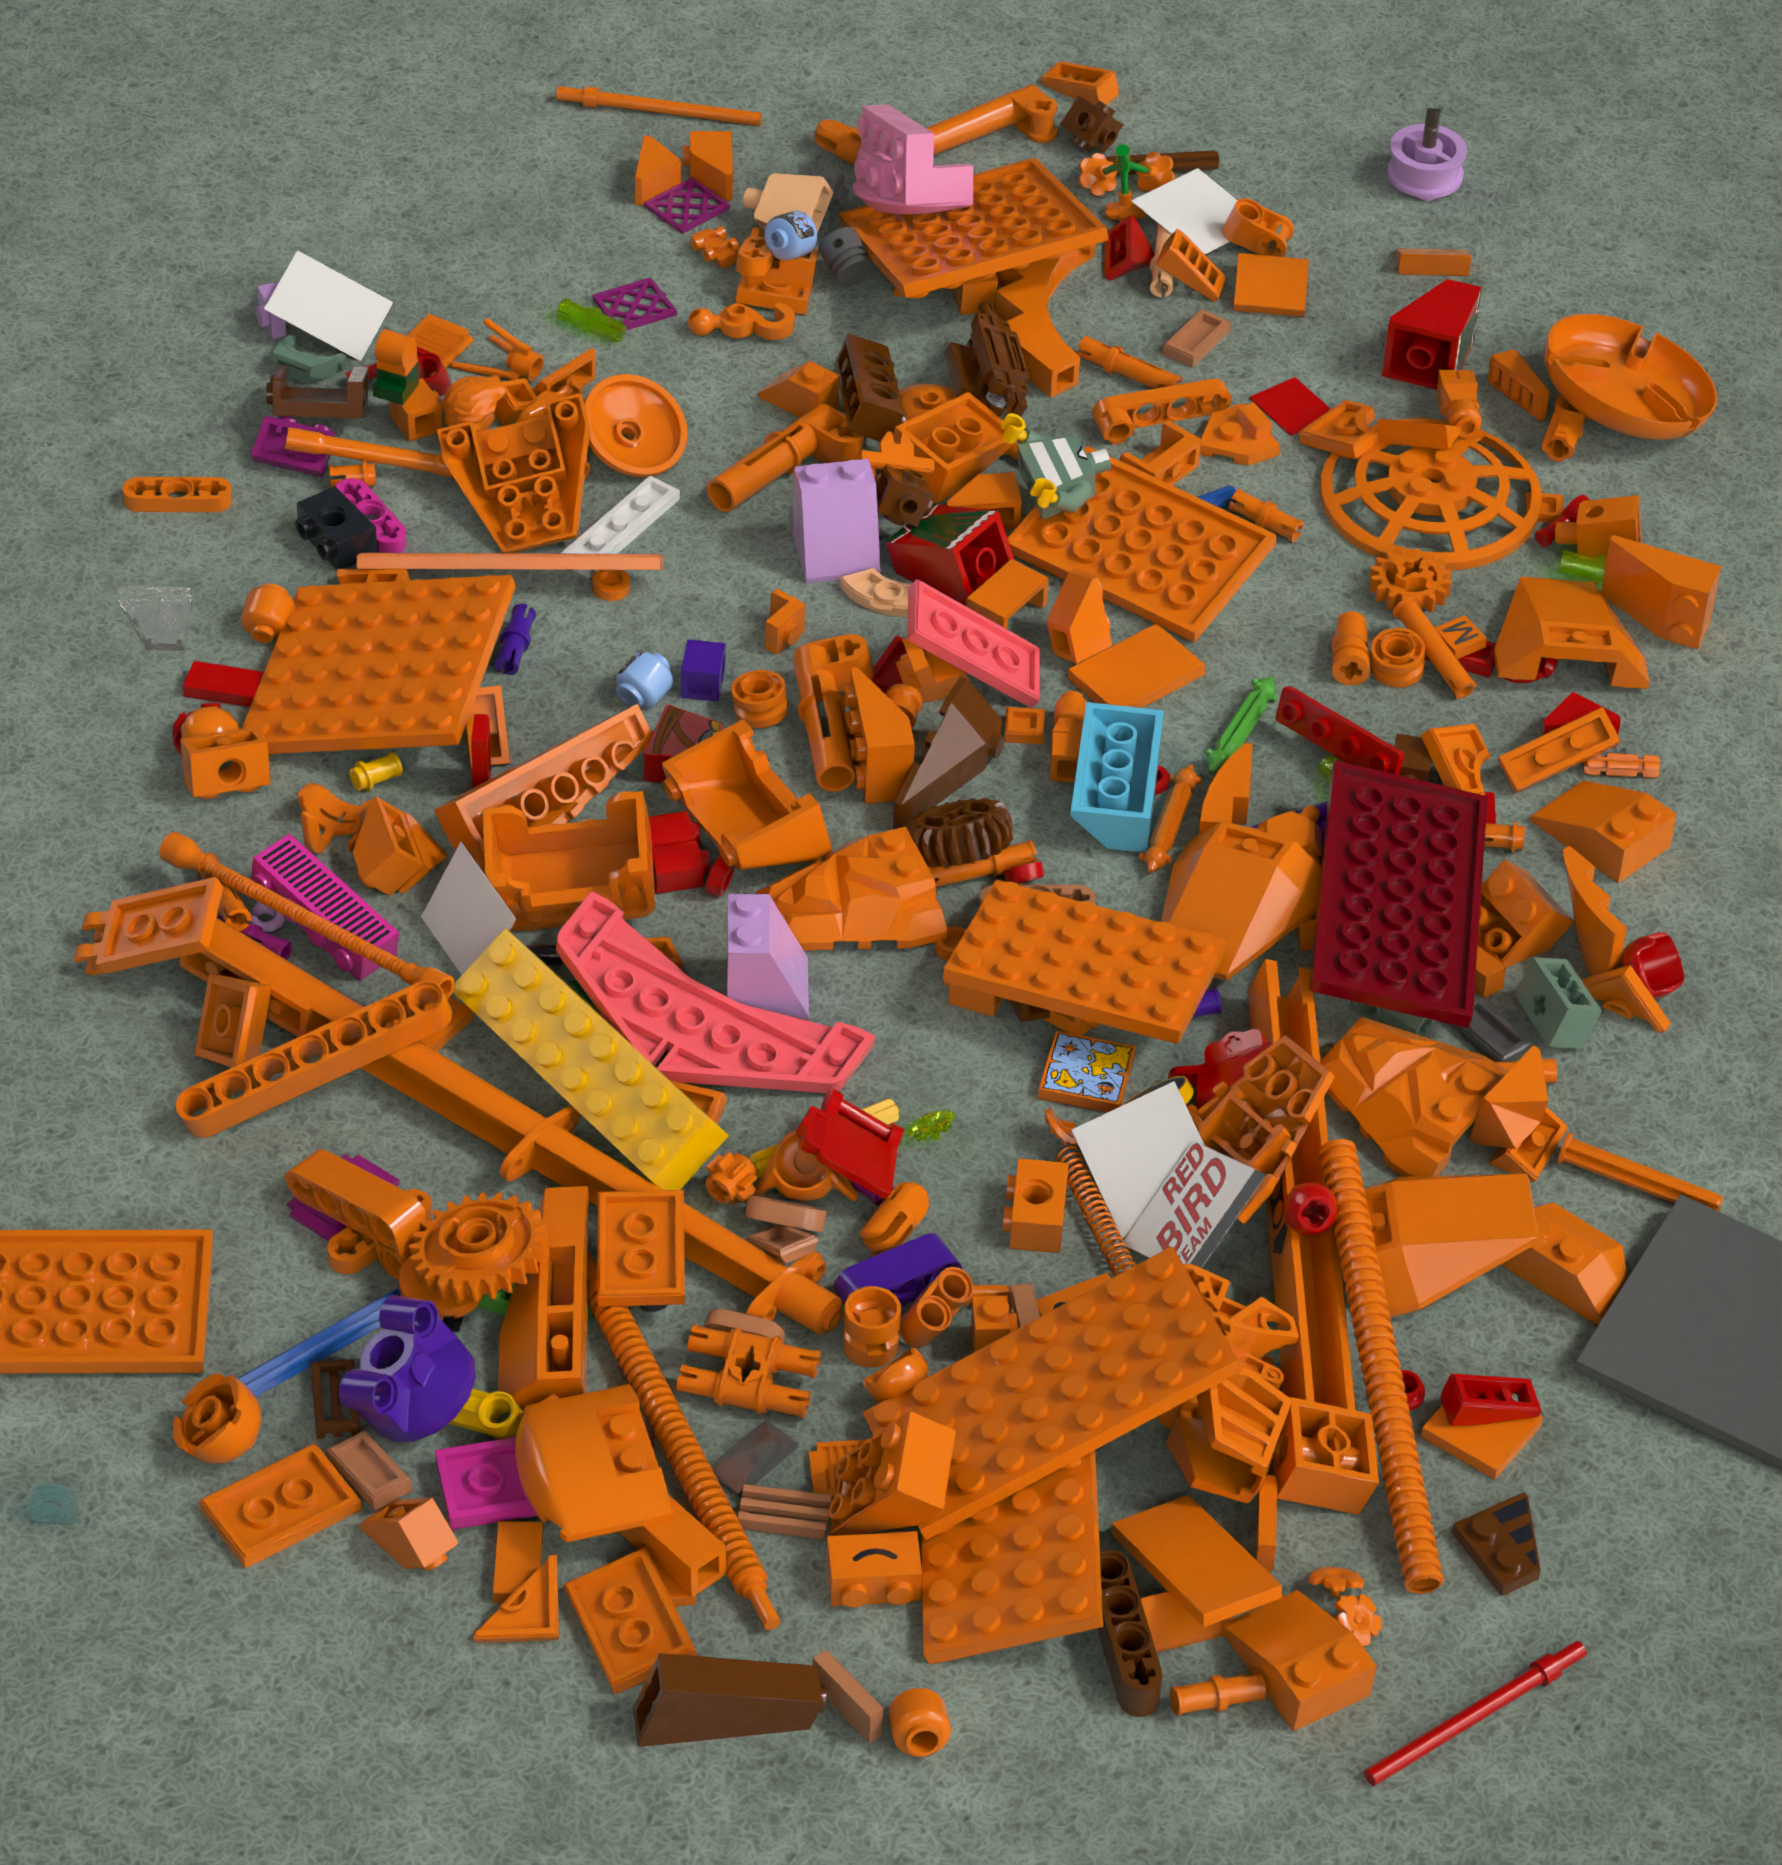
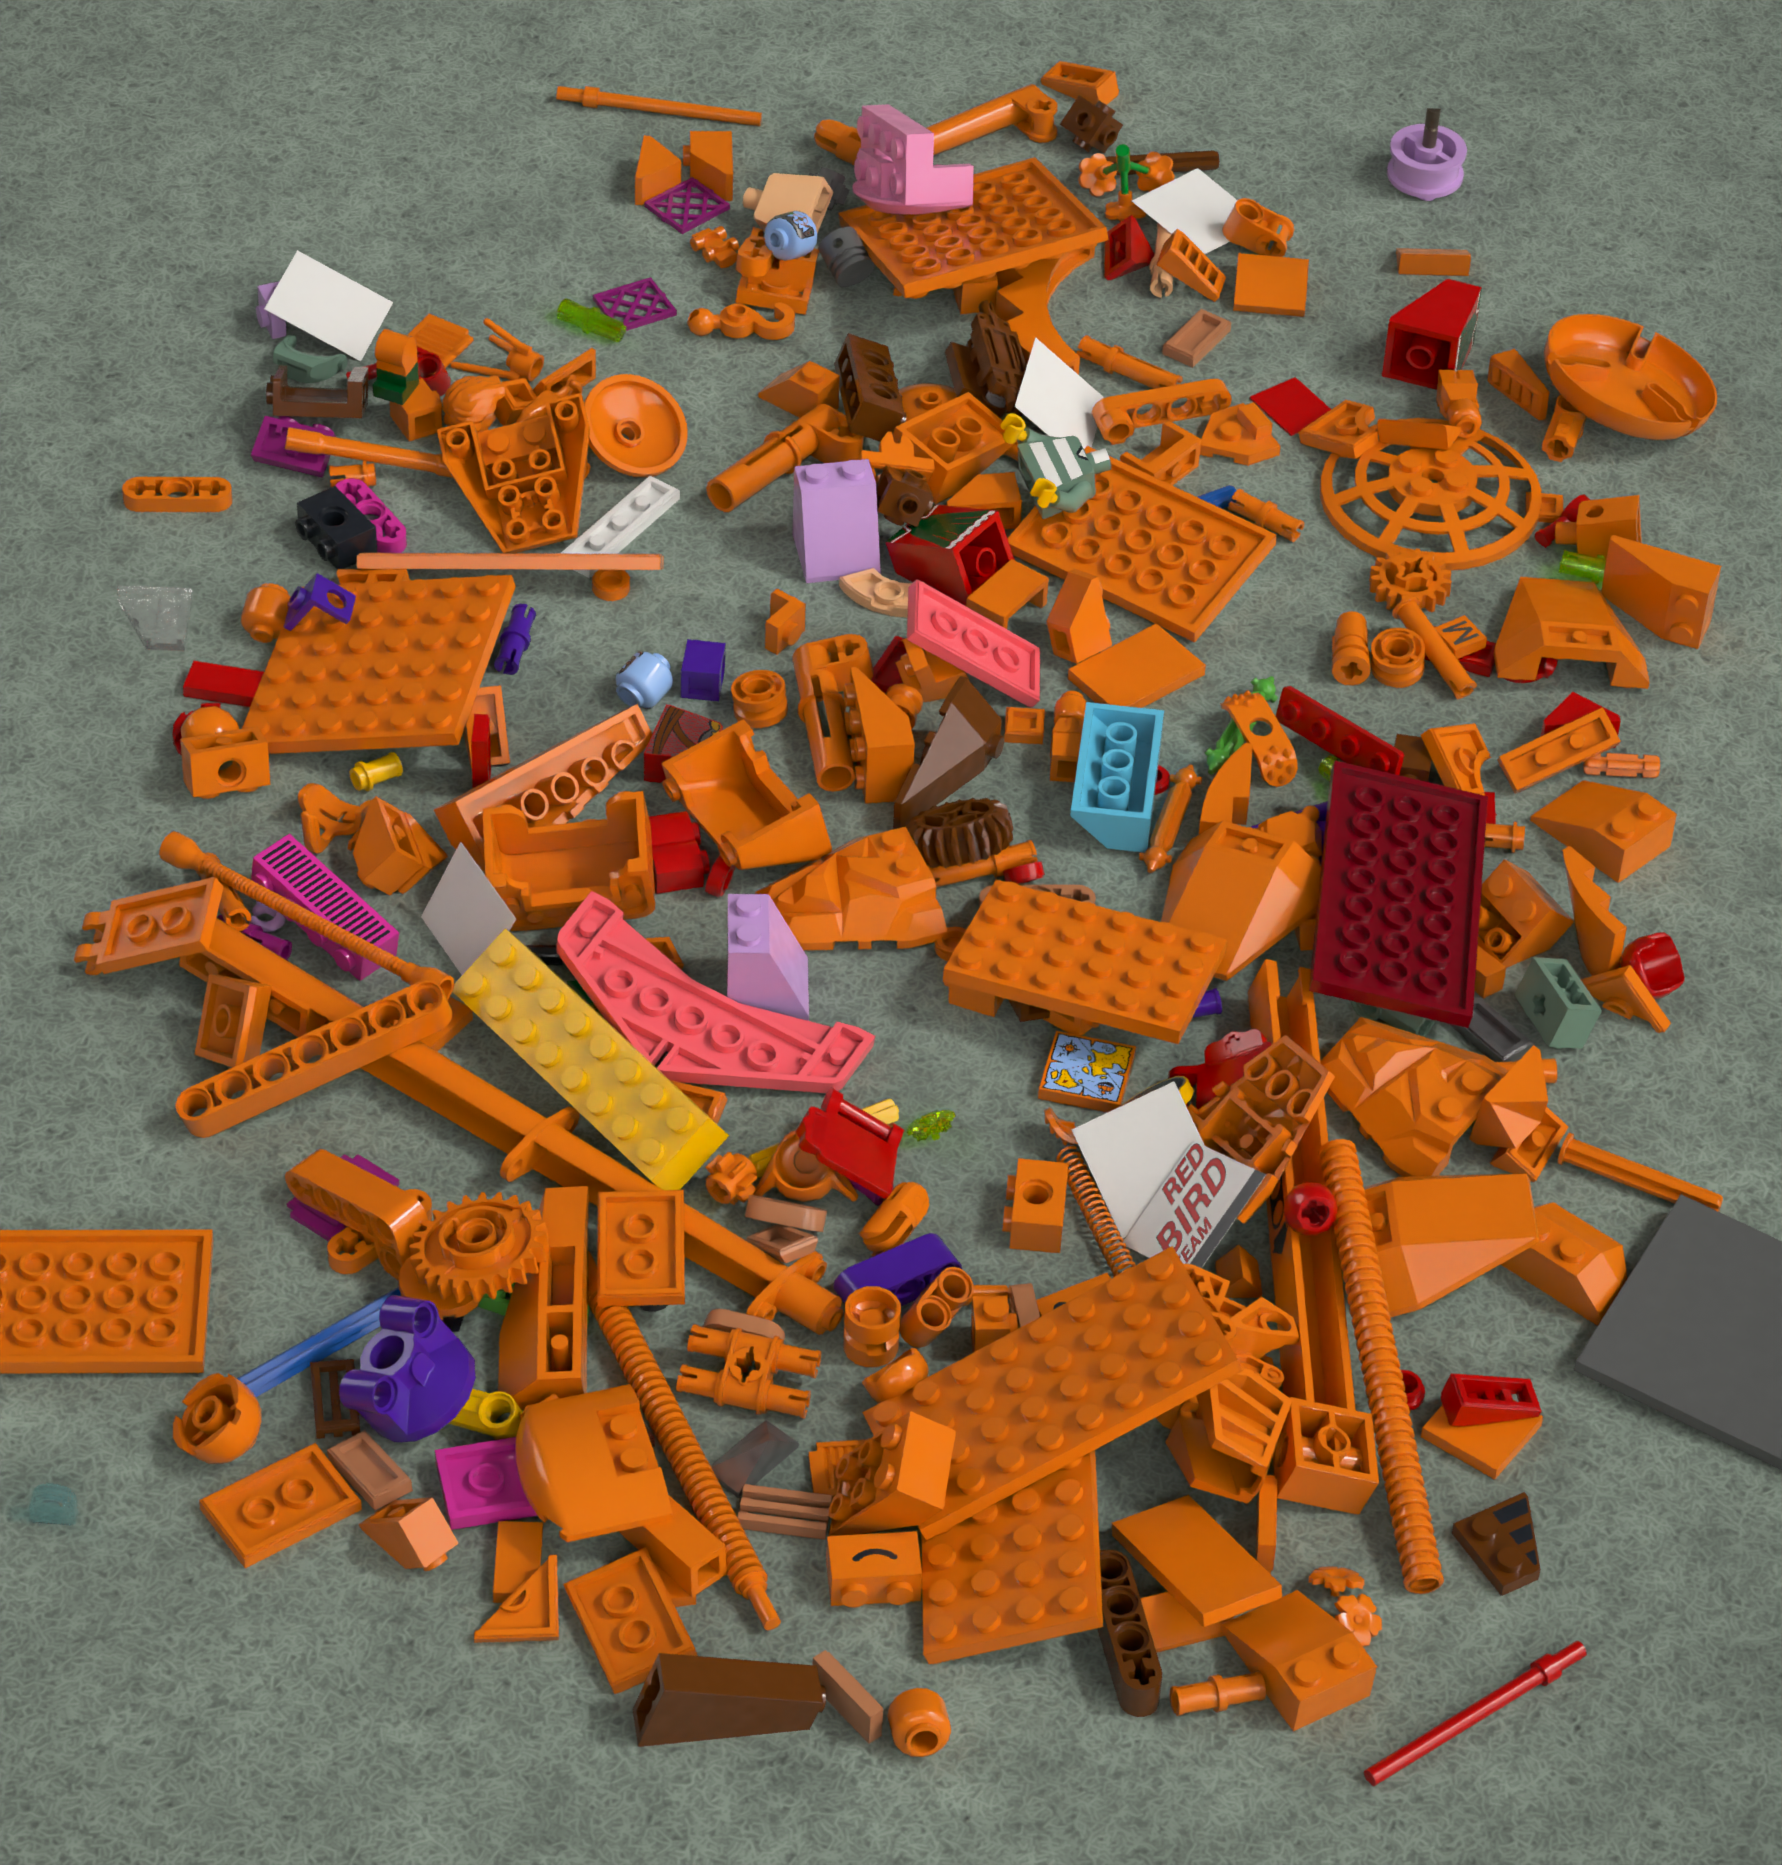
(315, 595): none -> dark purple bracket
(1057, 397): none -> white sticker
(1242, 1272): none -> orange slope
(1274, 751): none -> orange piece

